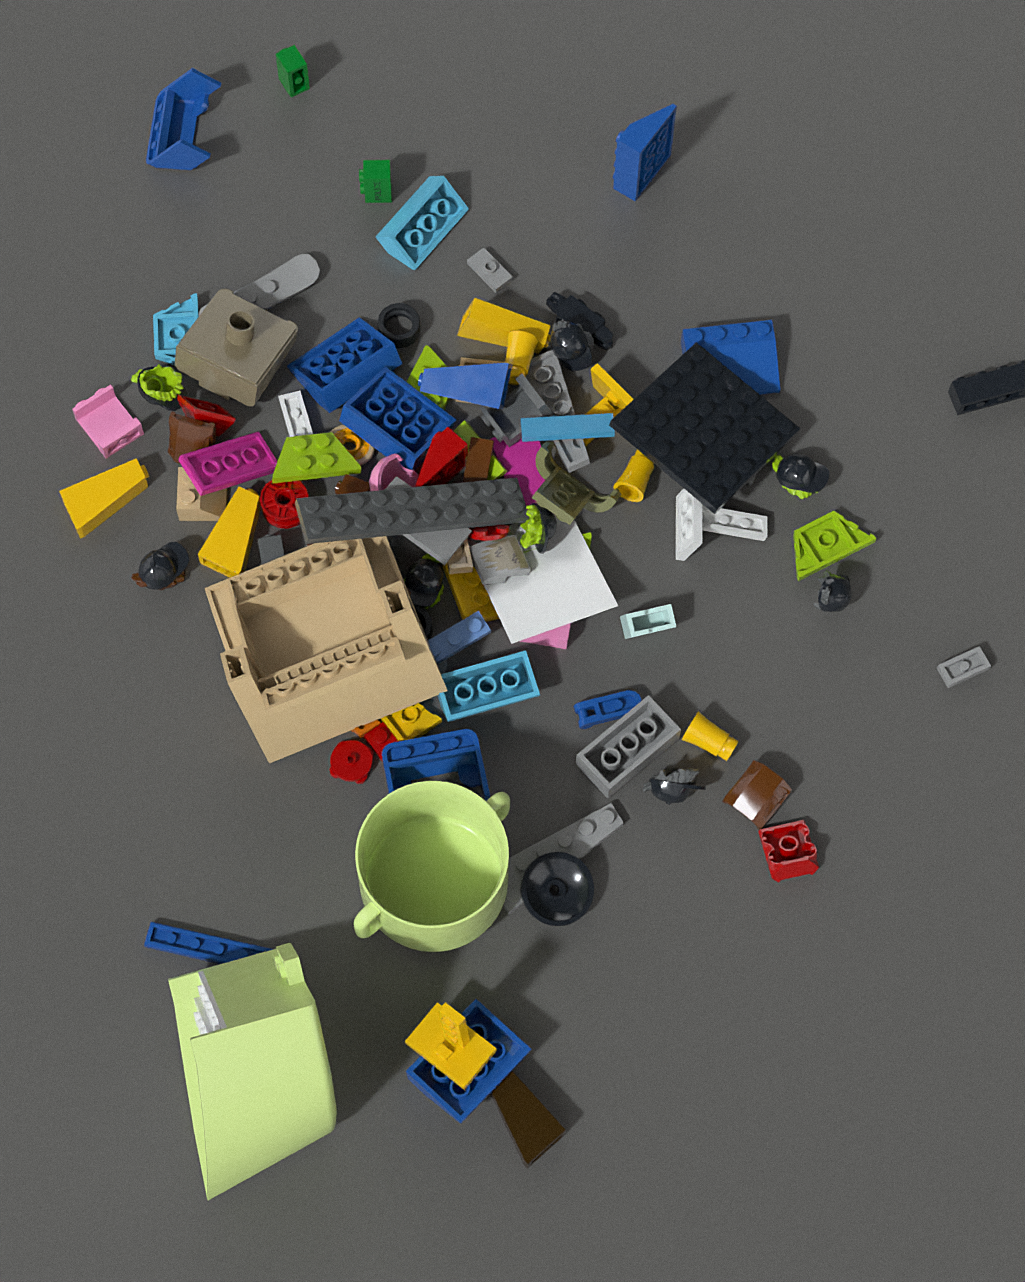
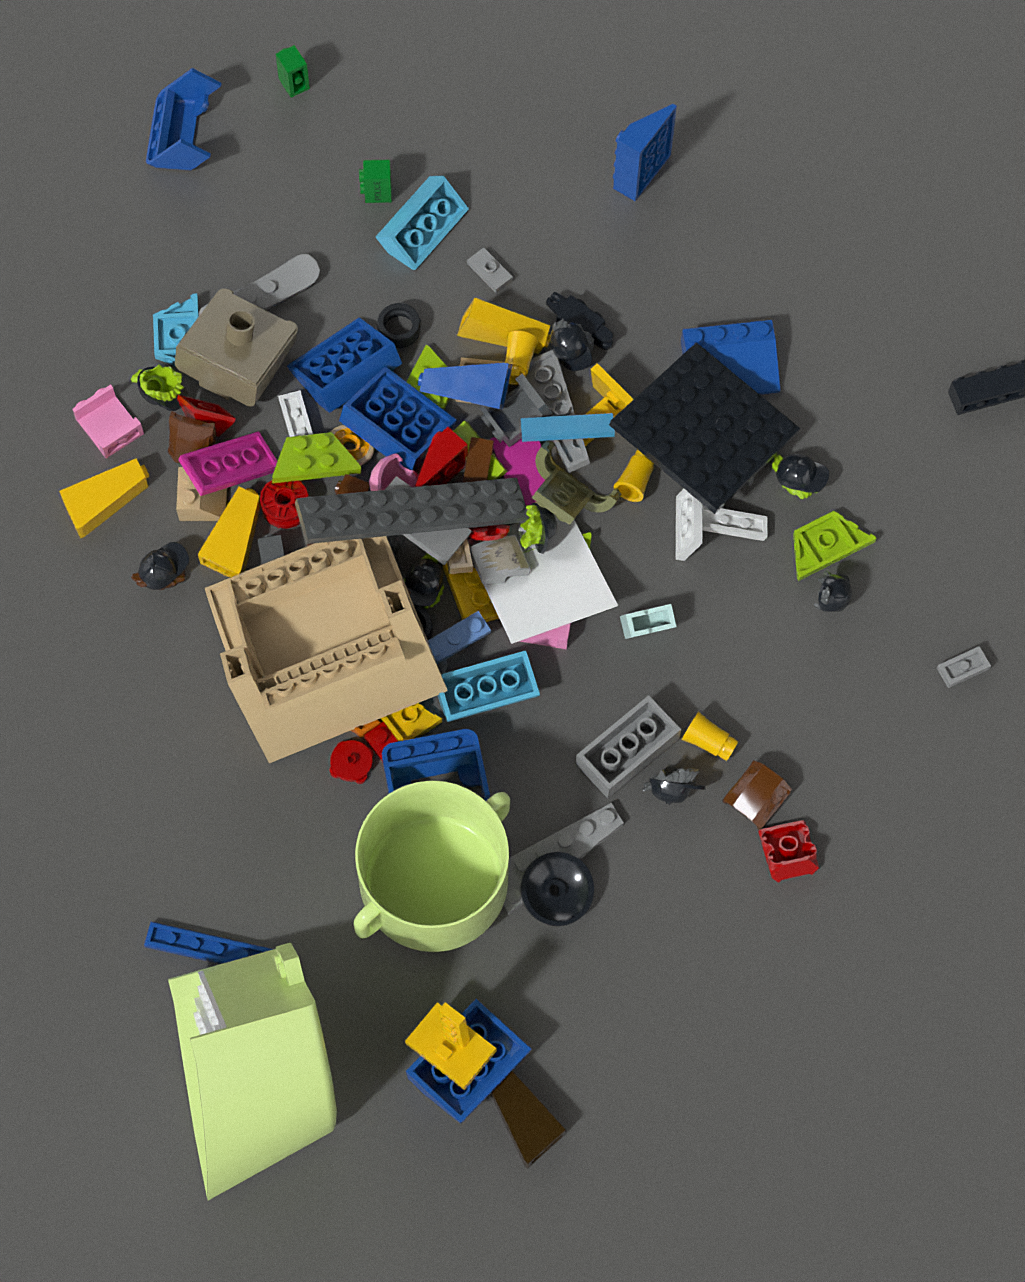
(606, 708): blue plate -> none

